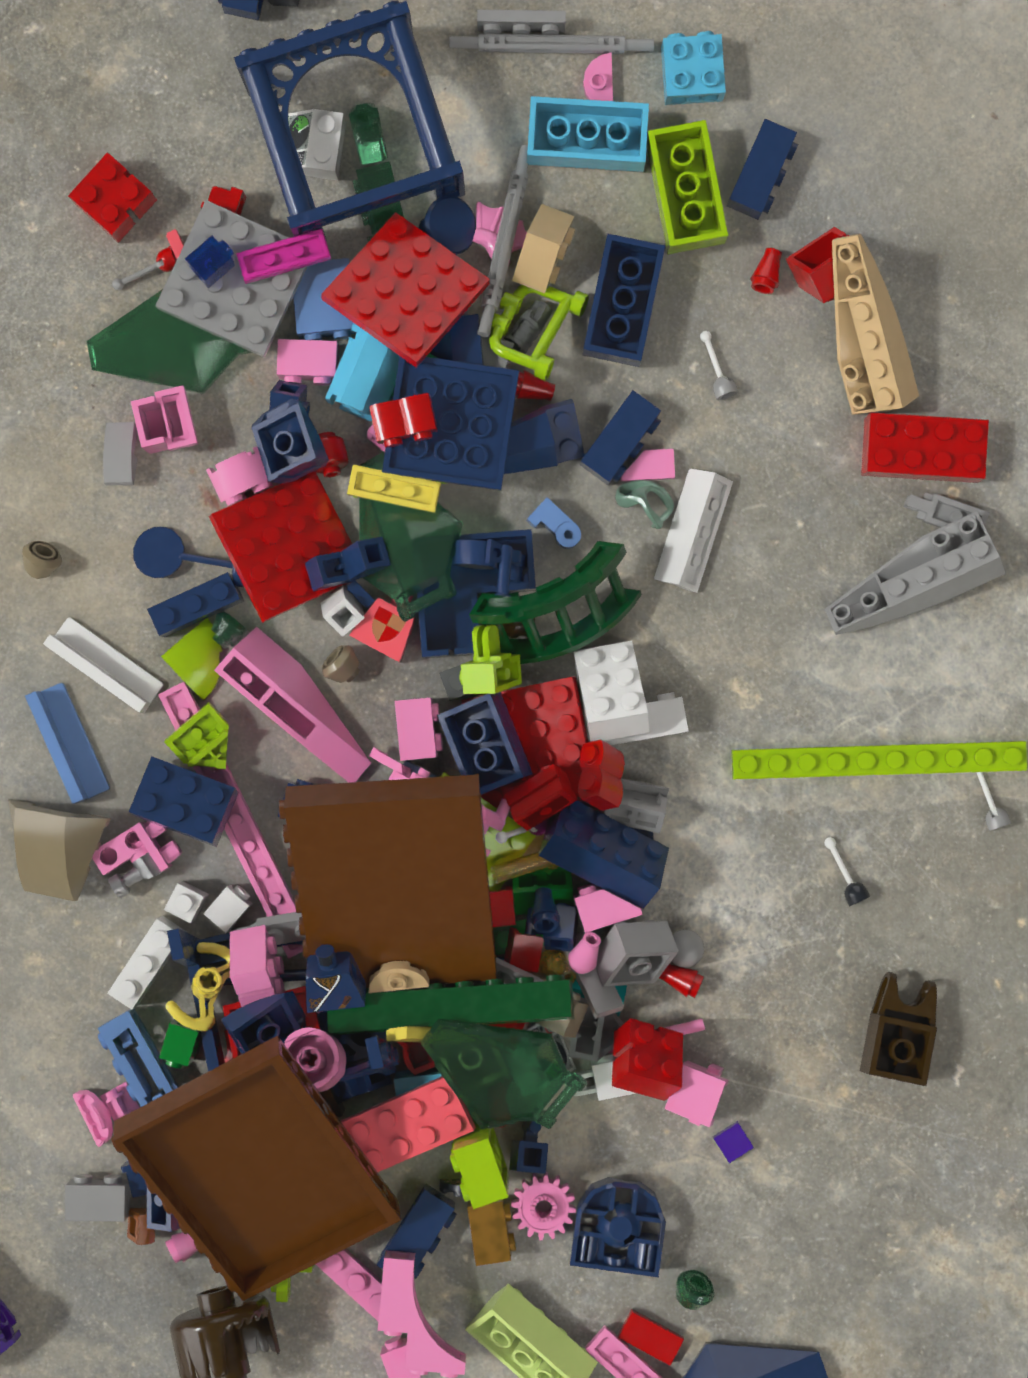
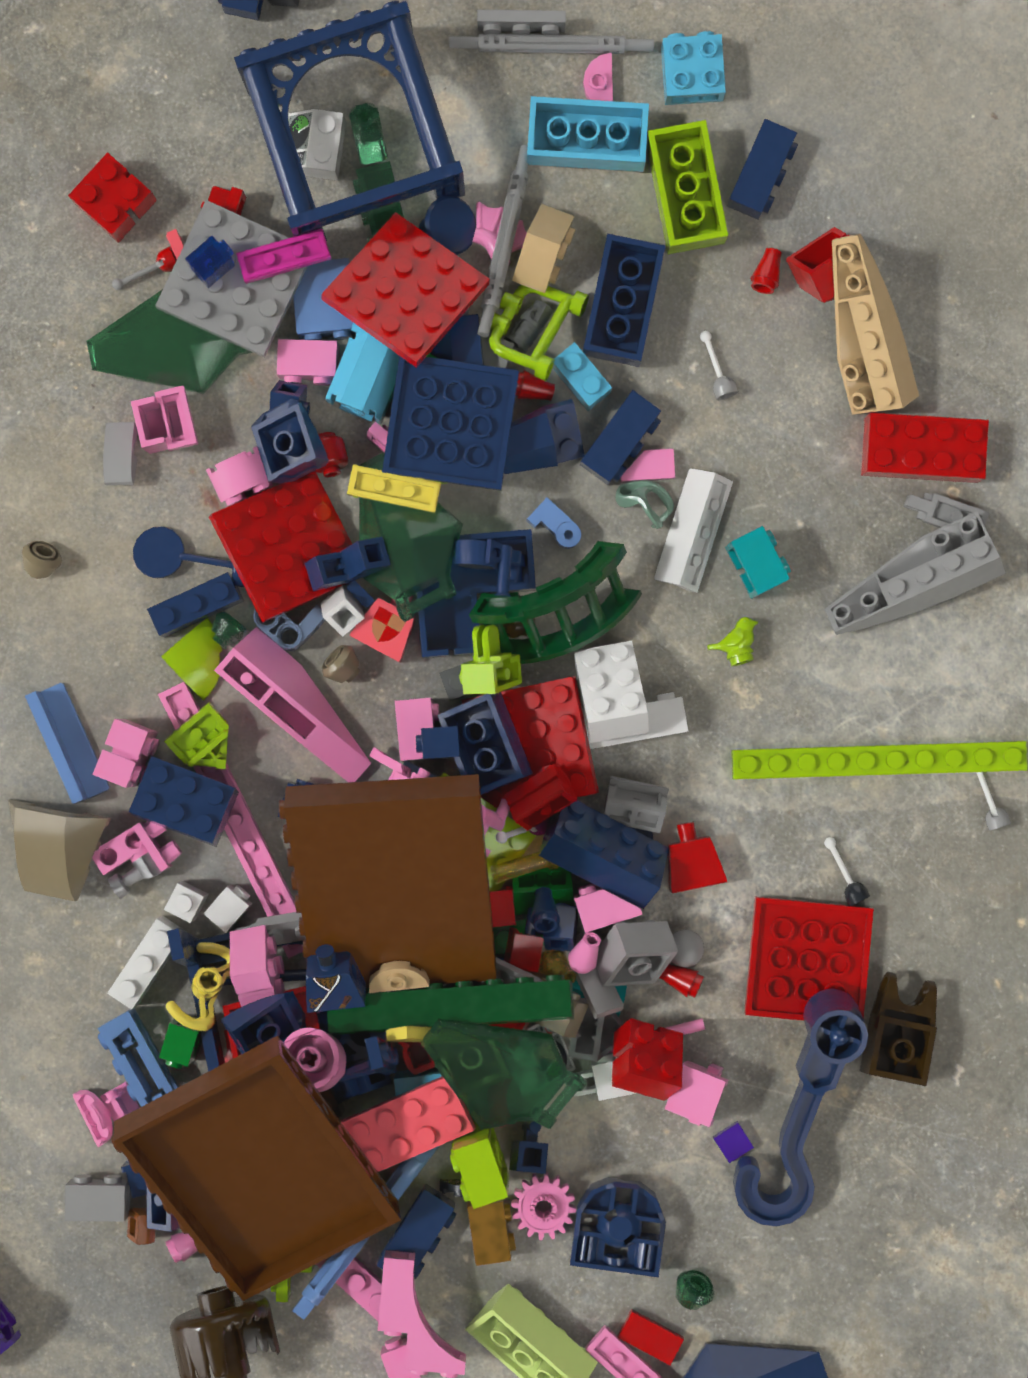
(104, 665): white panel -> none
(130, 752): none -> bright pink piece
(305, 629): none -> sand blue piece
(337, 1264): none -> medium blue piece
(403, 419): red brick -> none
(438, 742): none -> dark blue brick
(581, 377): none -> medium azure brick
(601, 775): red brick -> none
(693, 861): none -> red torso
(738, 642): none -> lime animal
(760, 561): none -> teal piece
(805, 950): none -> red plate
(833, 1039): none -> dark blue piece

